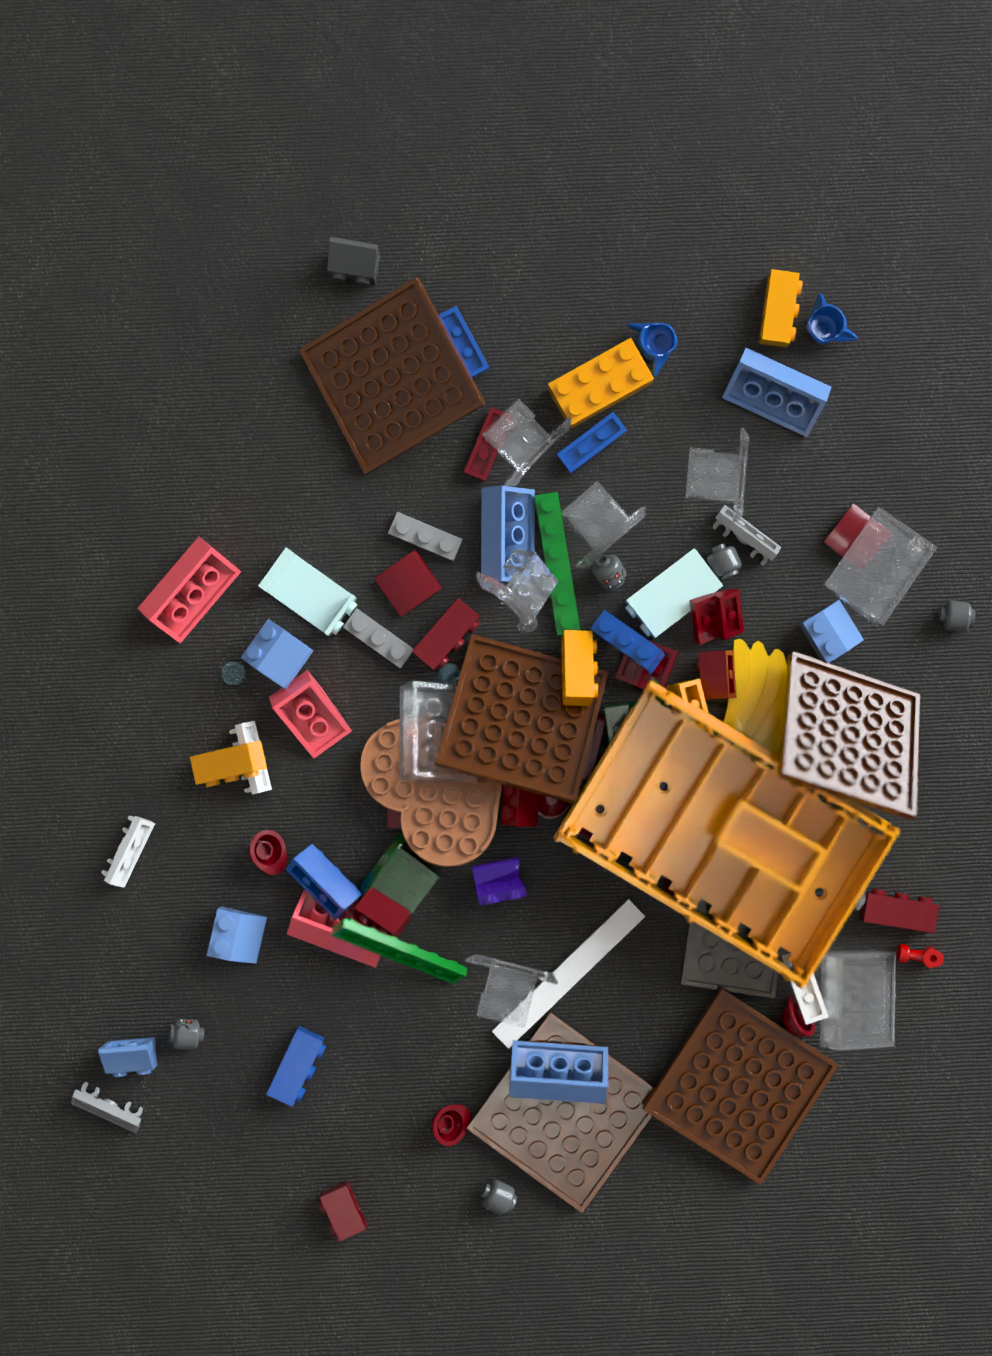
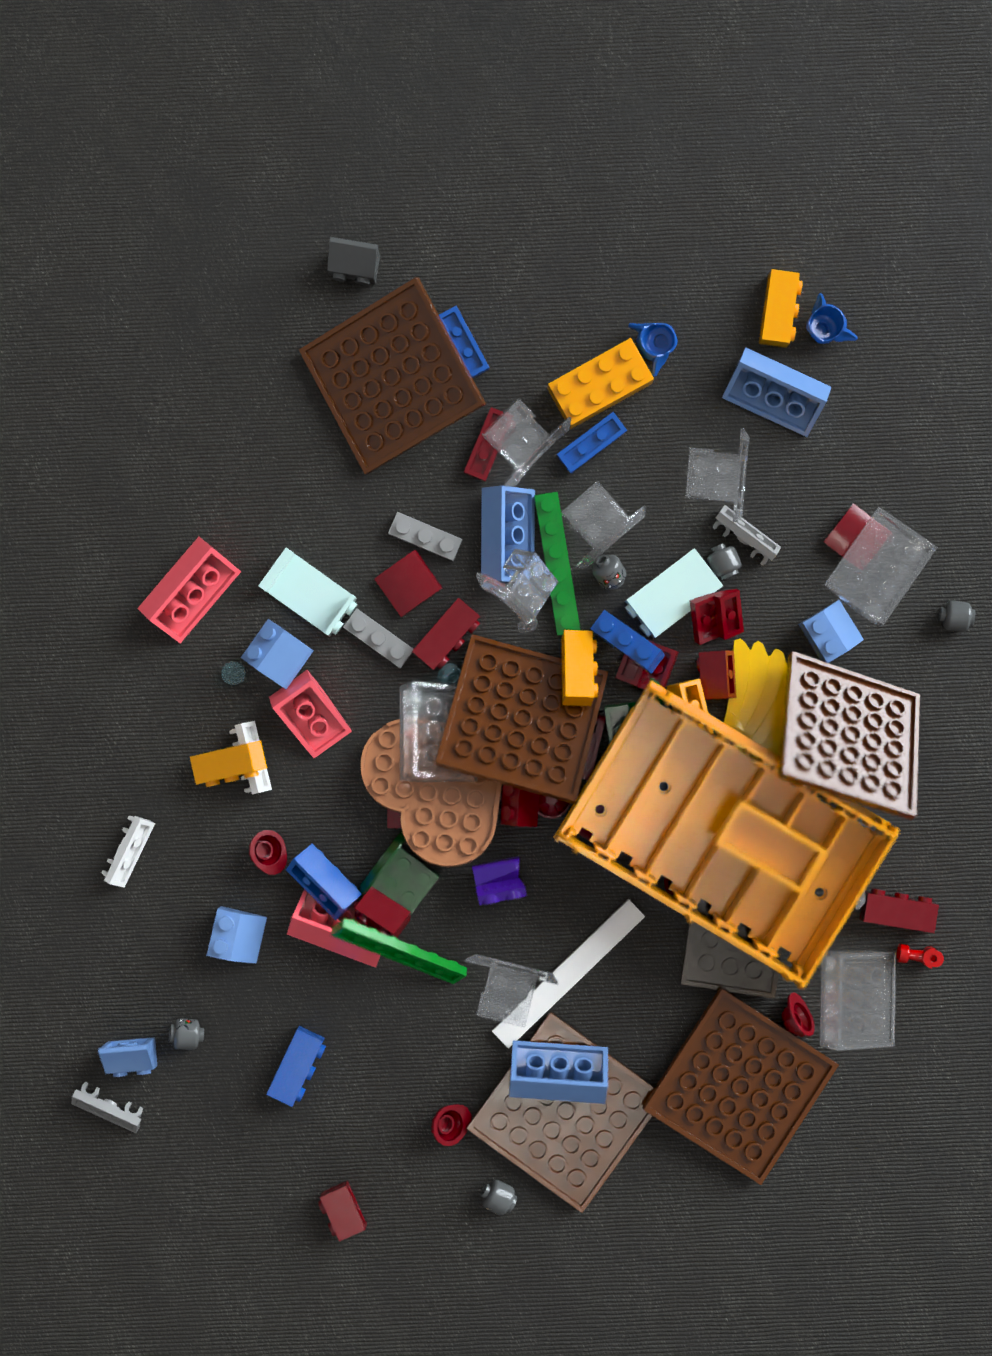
(808, 998): white plate -> none

